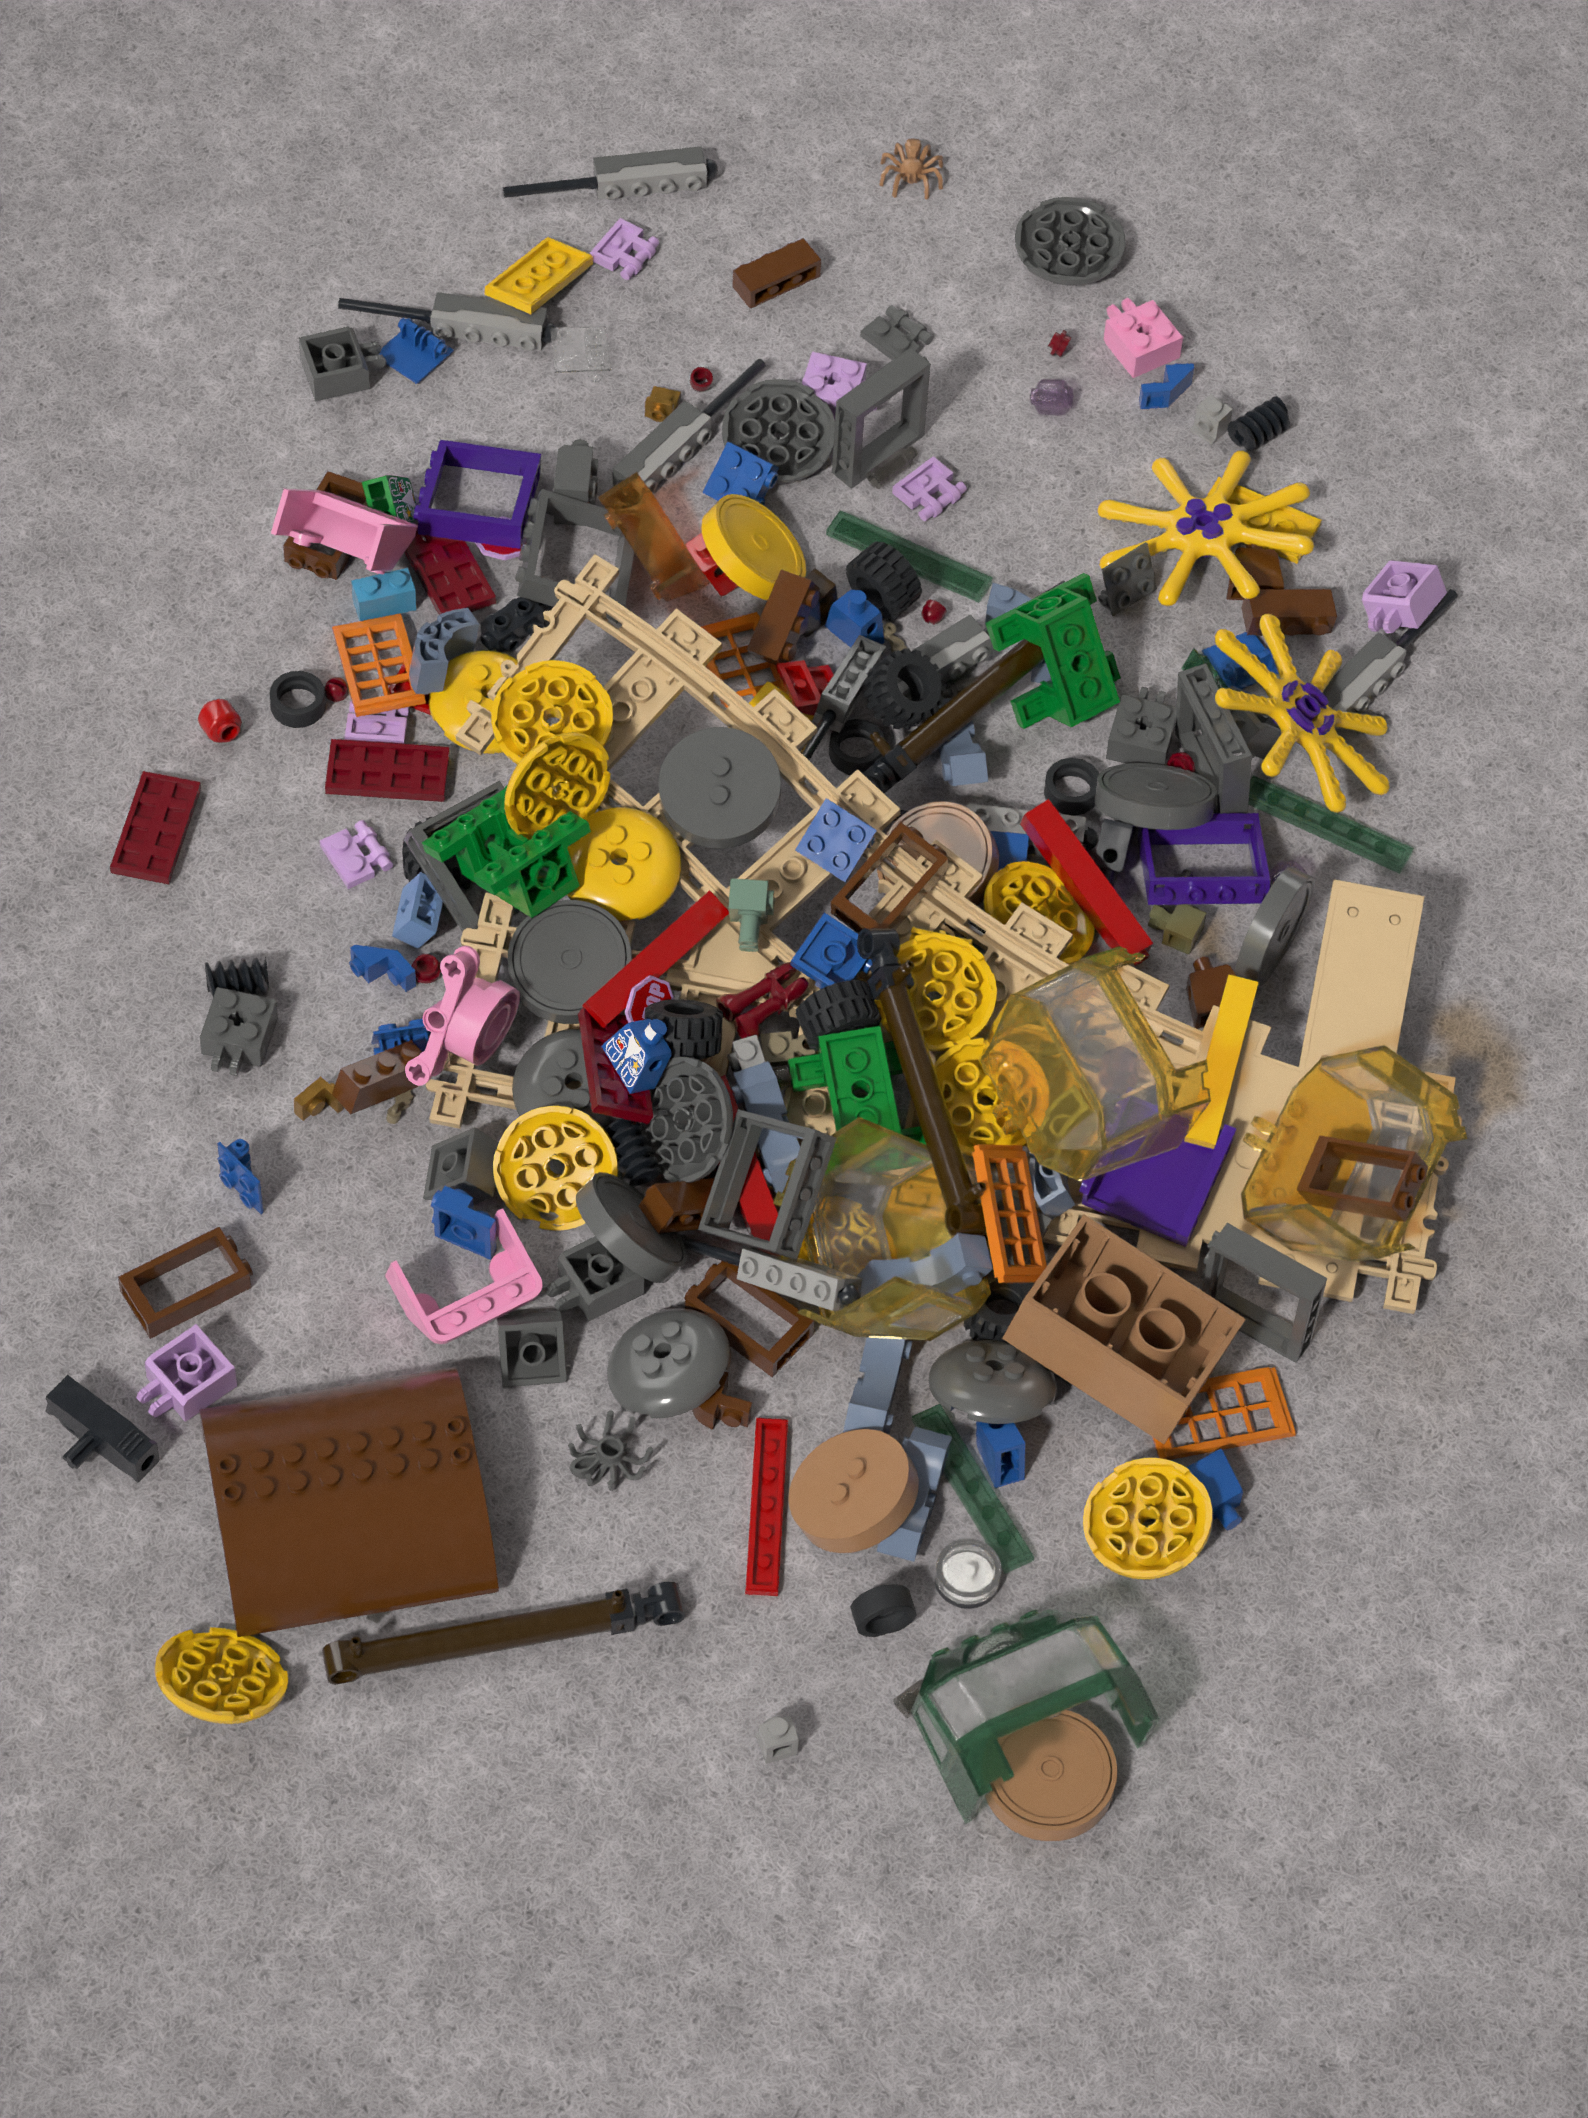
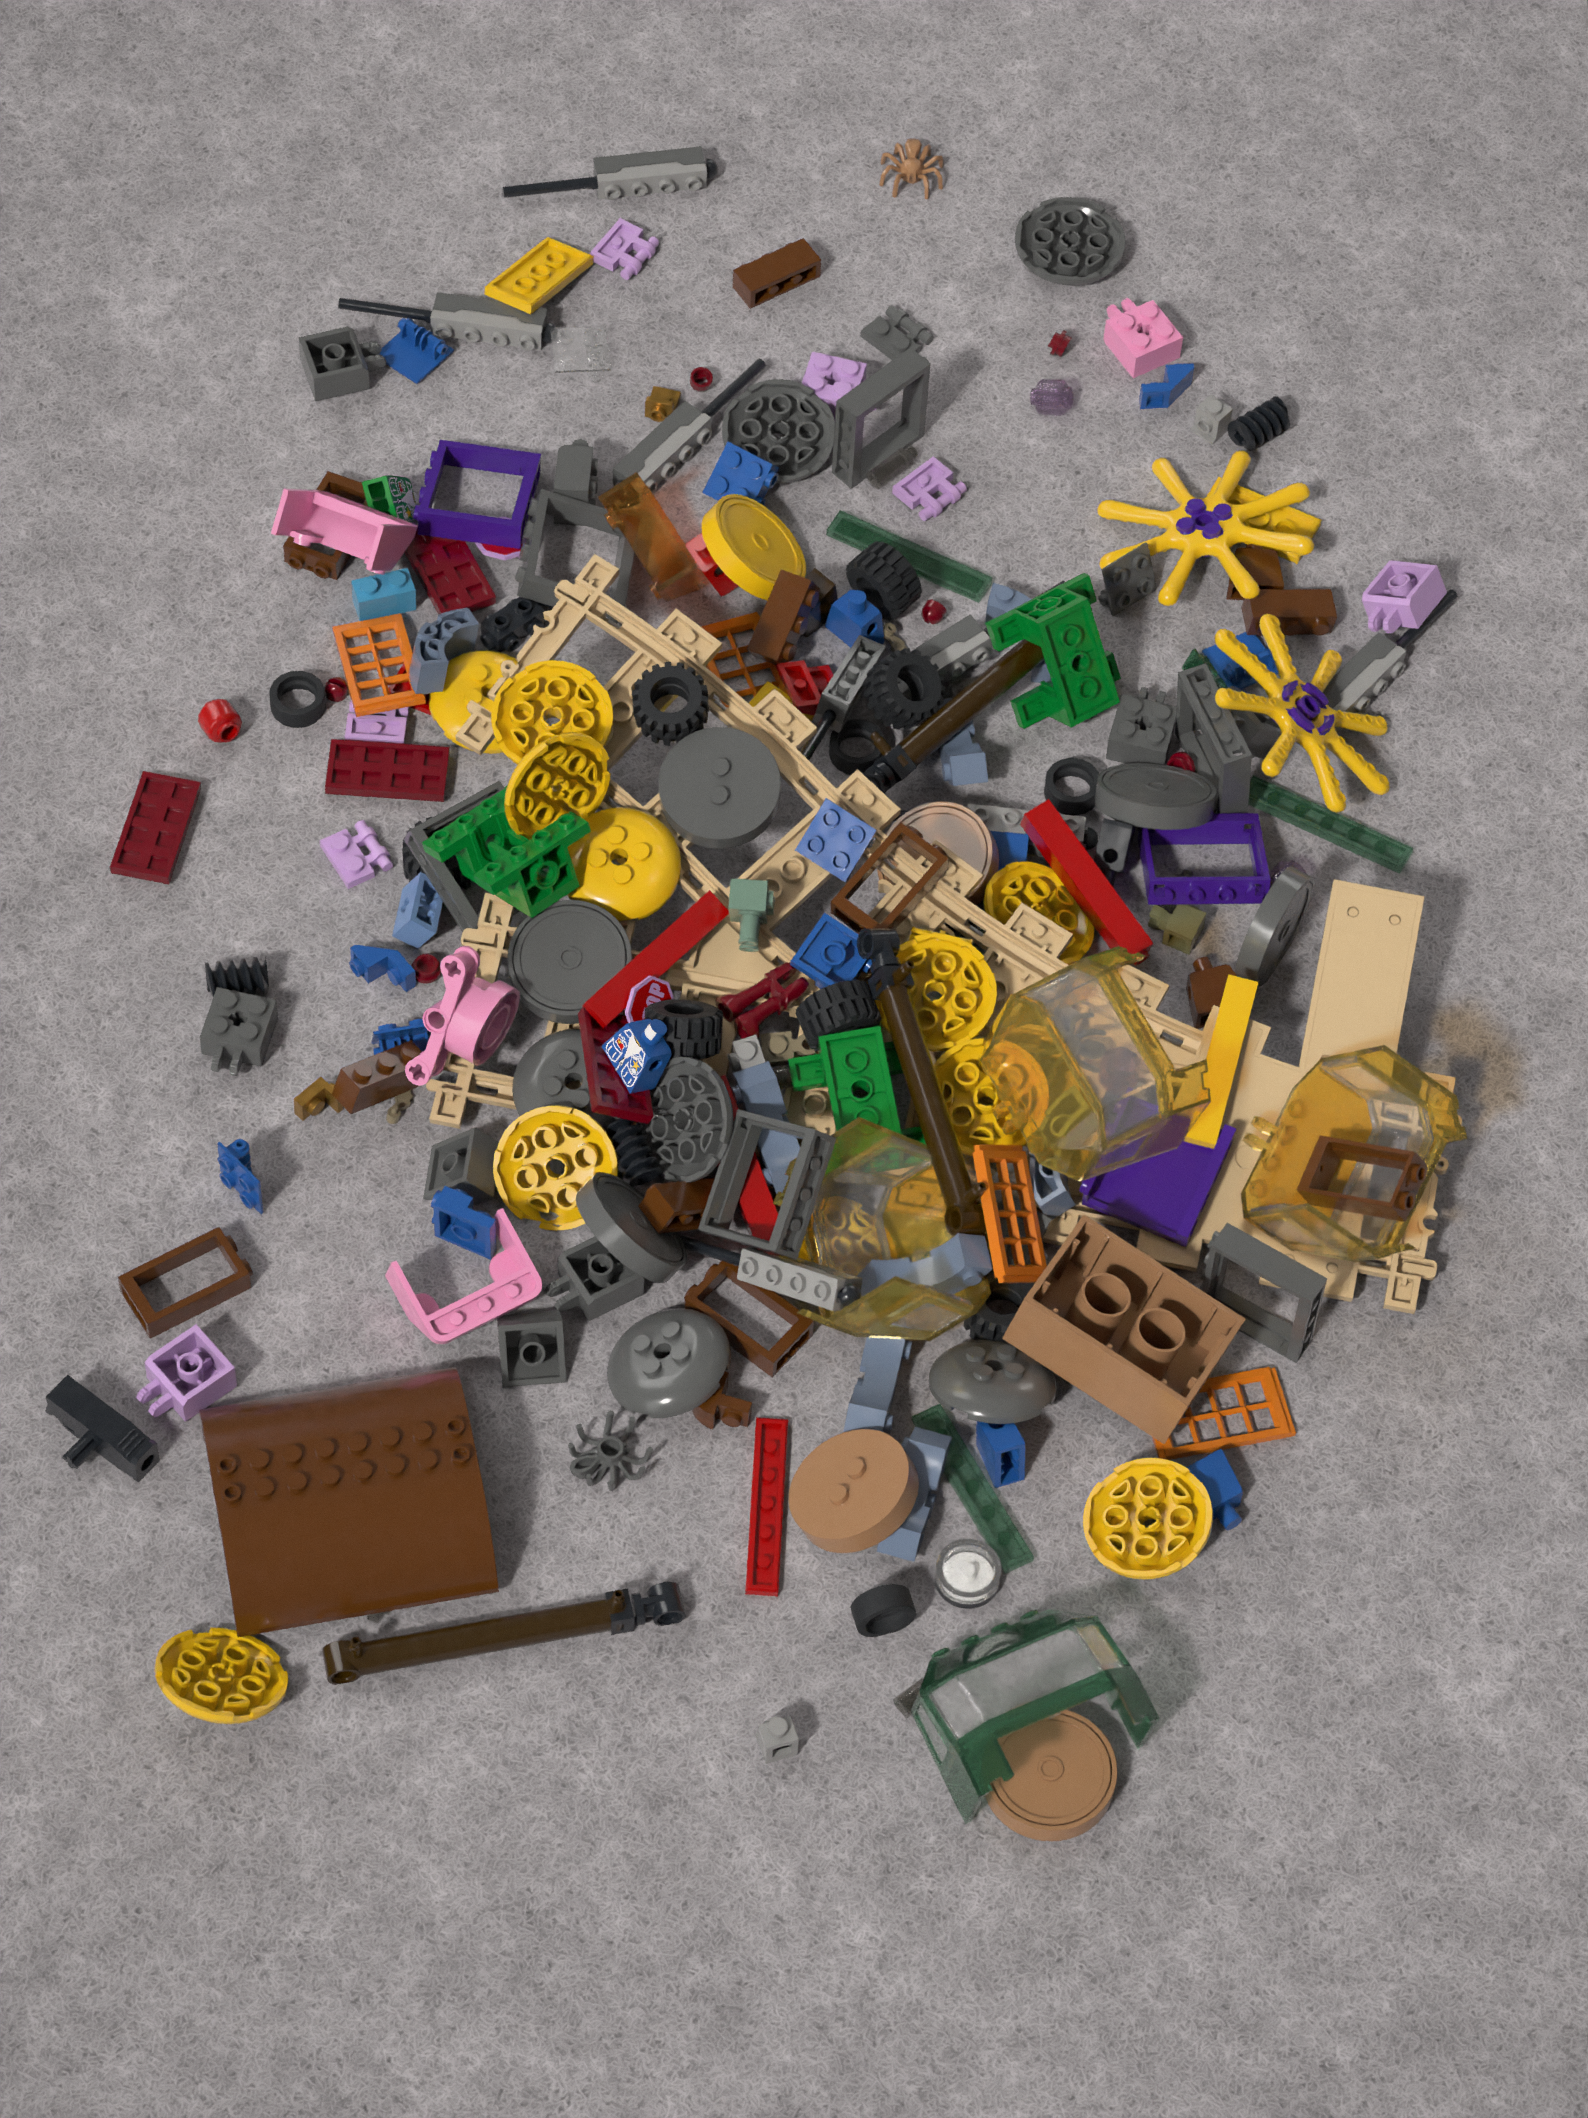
(670, 681): none -> black tyre

